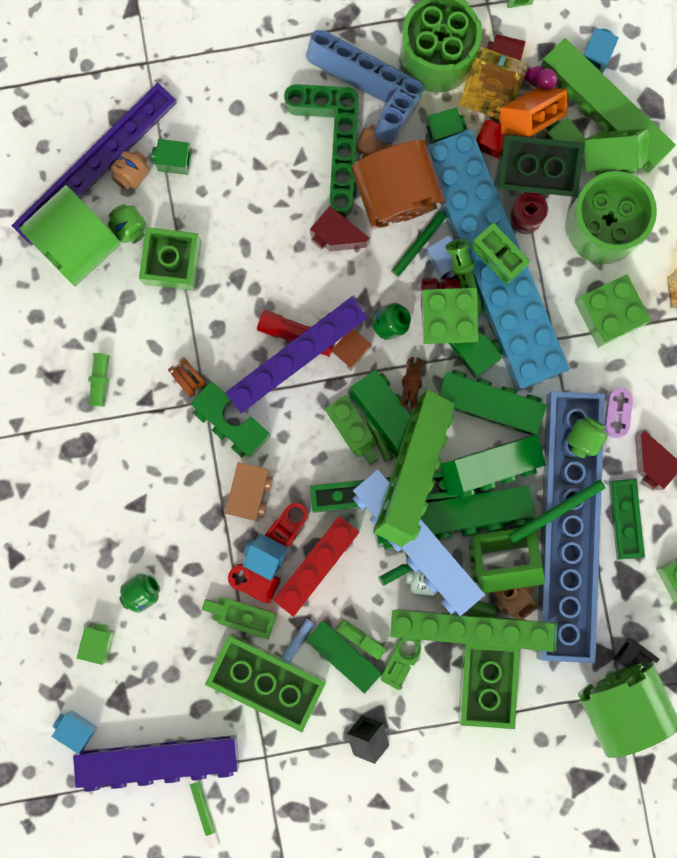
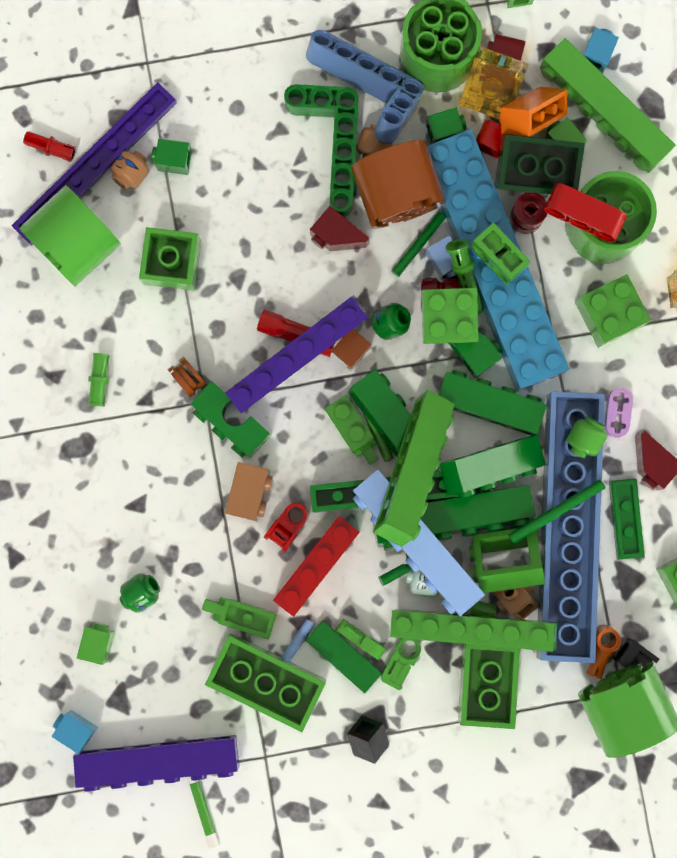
(50, 146): none -> red axle
(127, 224): bright green head -> none
(255, 585): red piece -> none
(264, 556): dark azure brick -> none
(412, 382): copper pin -> none
(541, 77): magenta axle -> none
(585, 212): none -> red beam
(603, 651): none -> orange pin
(617, 151): bright green brick -> none

